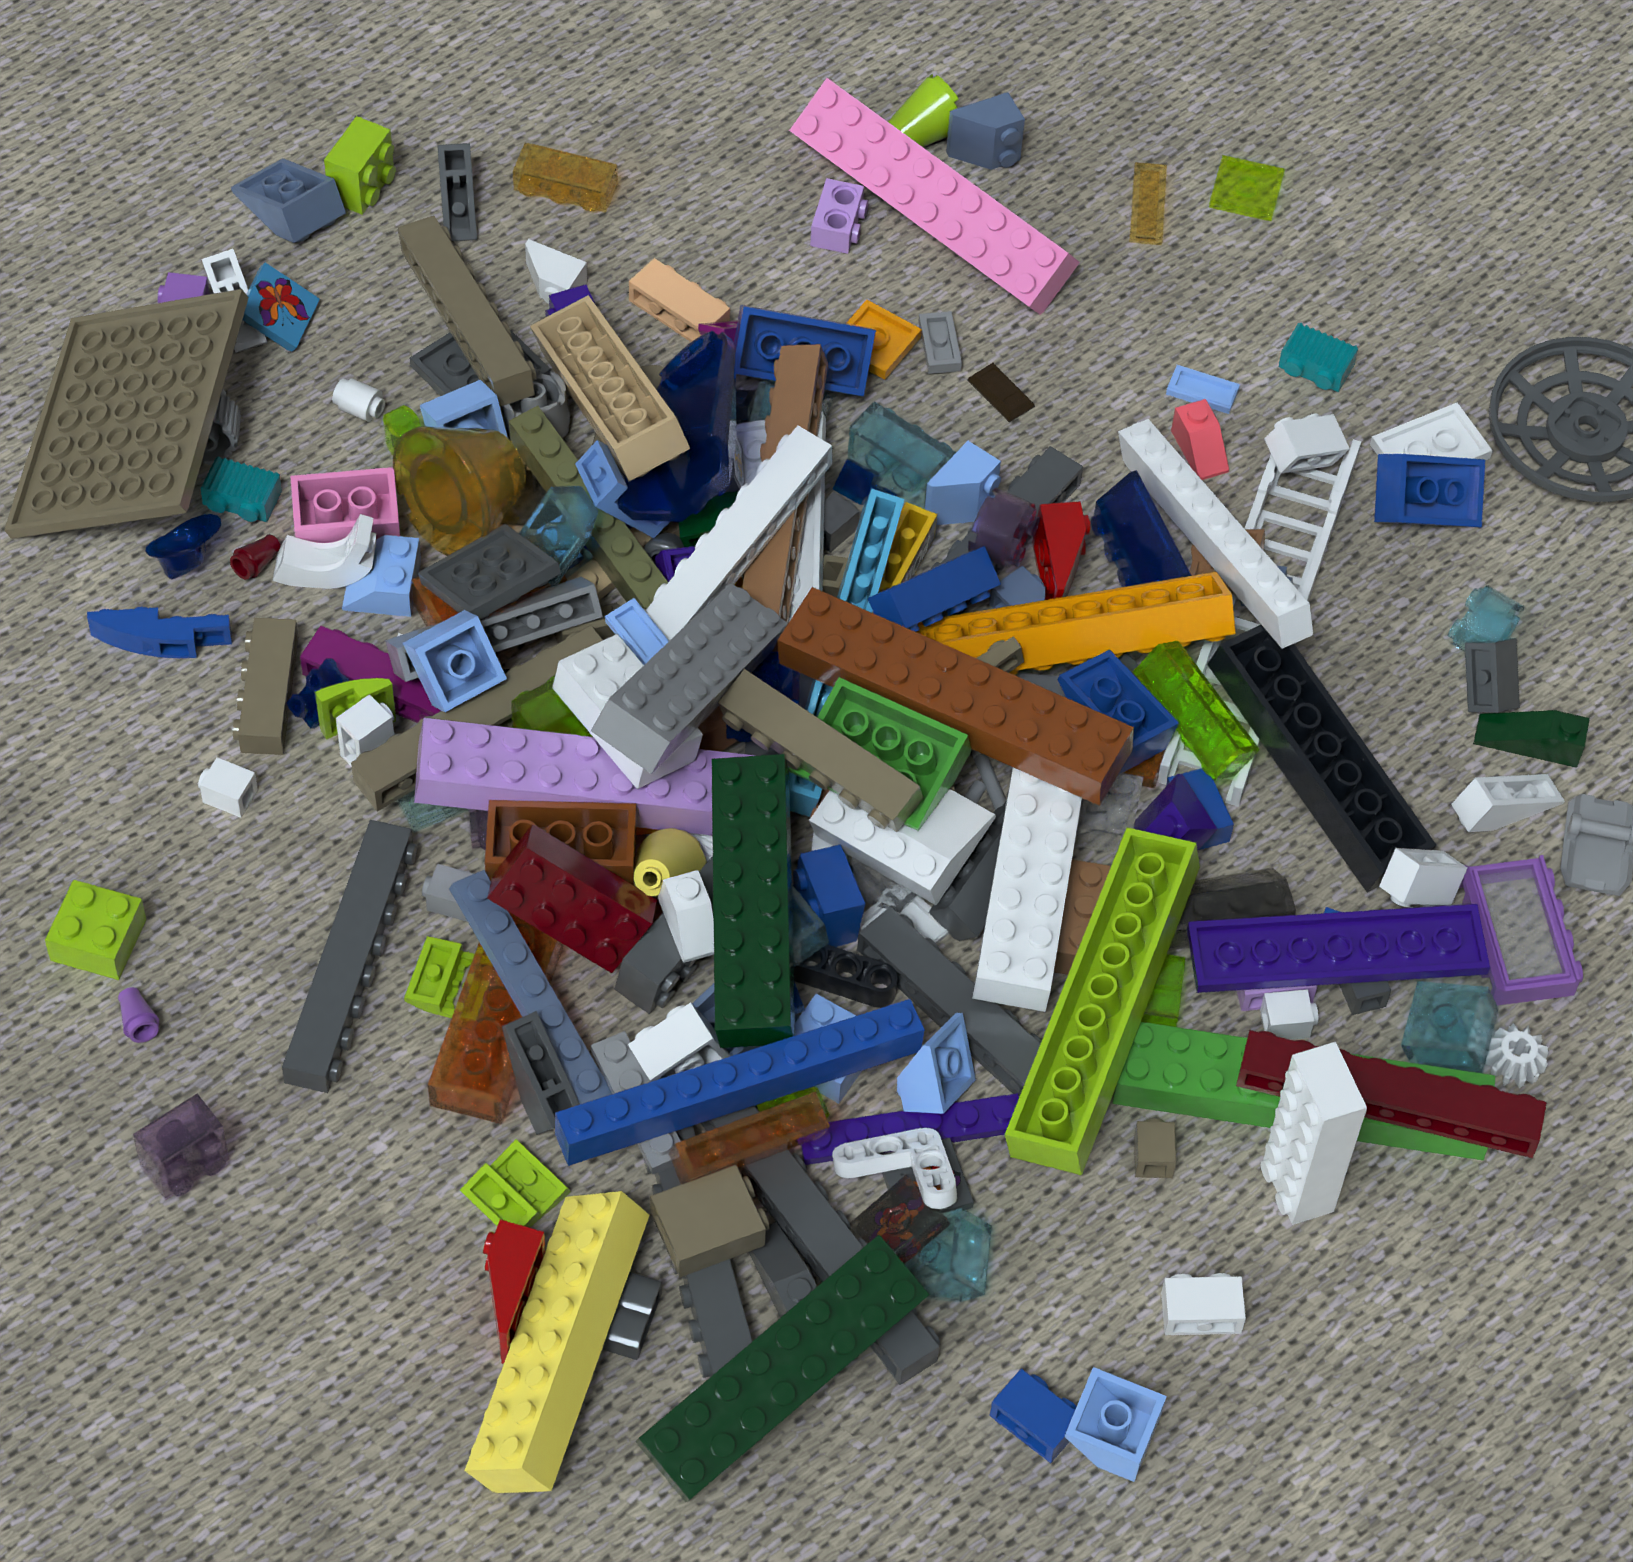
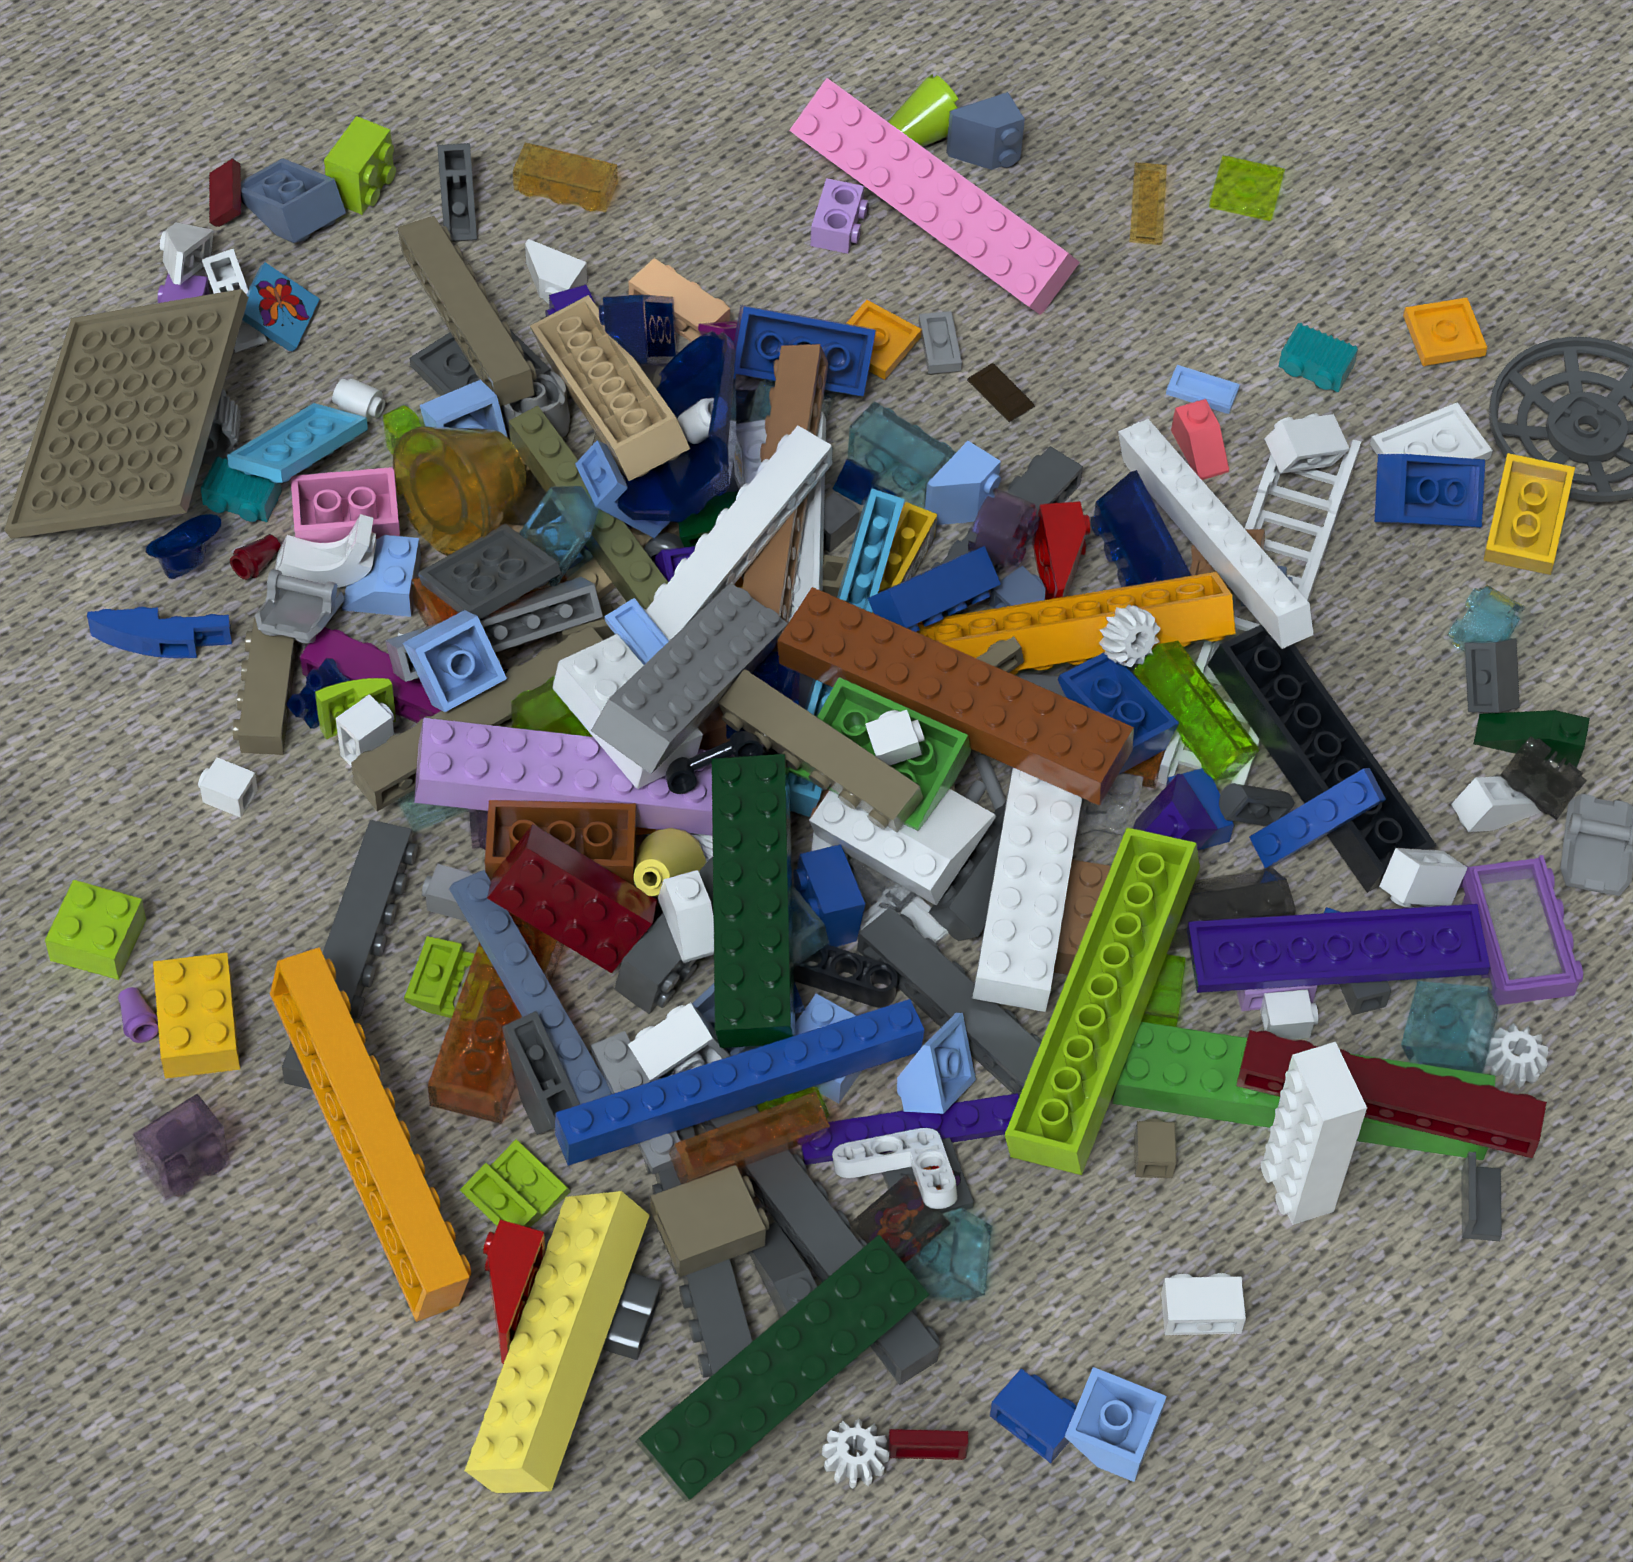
(184, 249): none -> white slope
(196, 1015): none -> yellow brick
(225, 193): none -> dark red tile
(297, 443): none -> medium azure plate
(297, 607): none -> light grey shield
(369, 1134): none -> light orange brick
(641, 326): none -> clear blue slope
(681, 775): none -> black bar
(696, 421): none -> white brick
(860, 1466): none -> white gear
(895, 737): none -> white brick
(927, 1444): none -> dark red tile
(1129, 635): none -> white gear
(1254, 804): none -> dark grey brick
(1317, 818): none -> blue plate
(1445, 331): none -> light orange plate
(1480, 1201): none -> dark grey panel
(1529, 514): none -> yellow brick
(1540, 780): none -> clear smoke hinge

